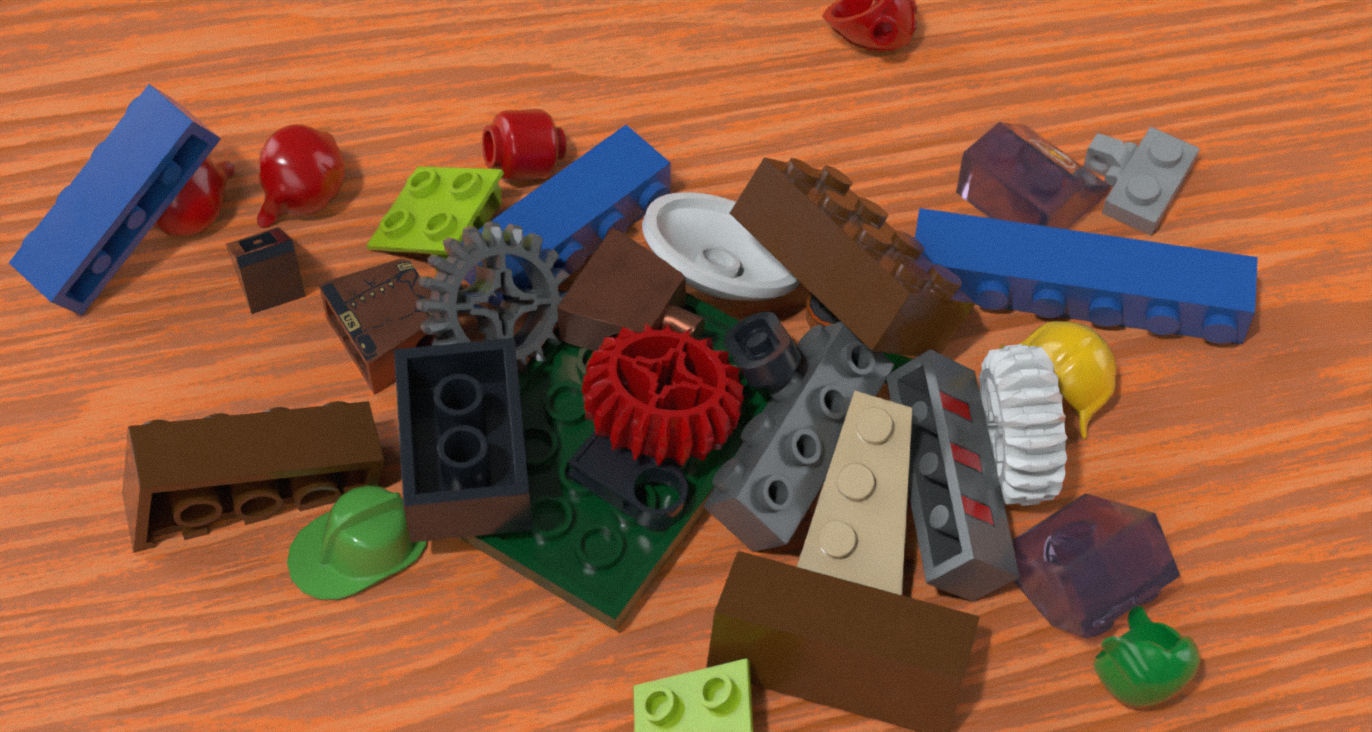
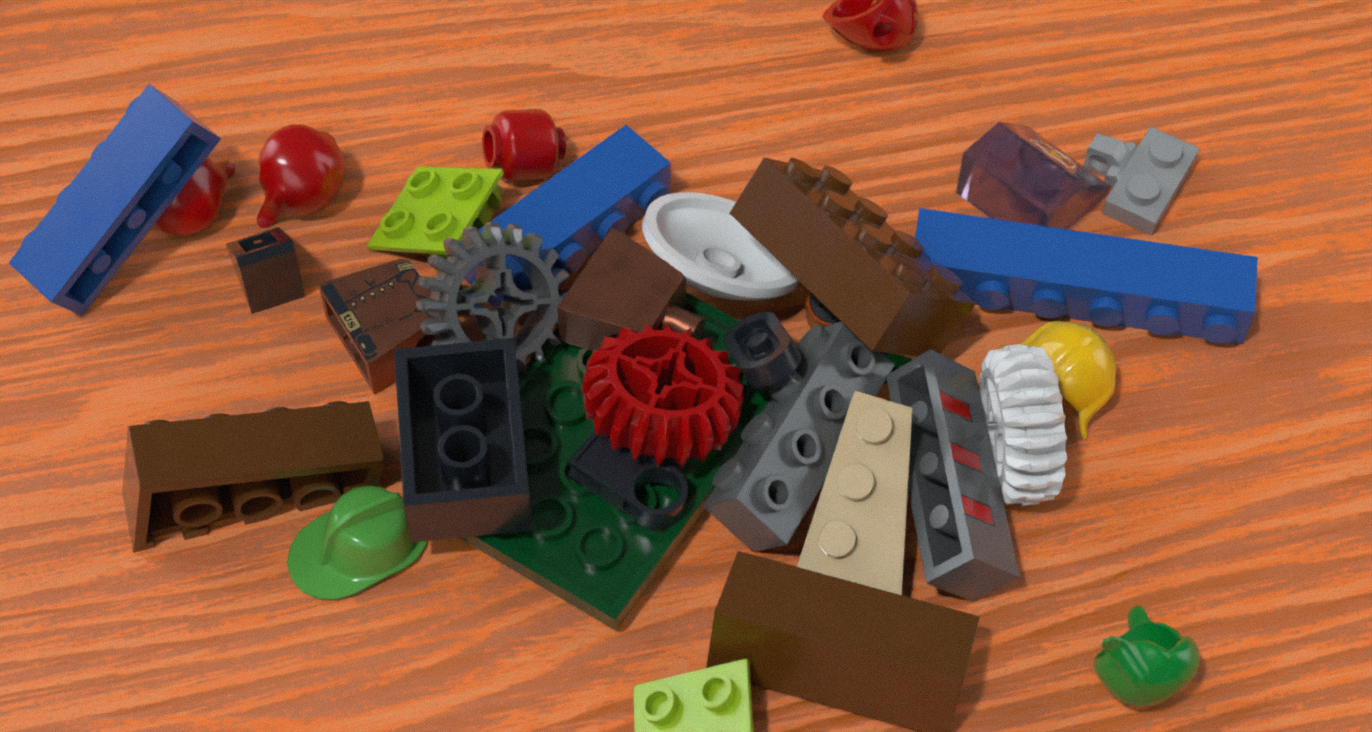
(1093, 563): slope -> none

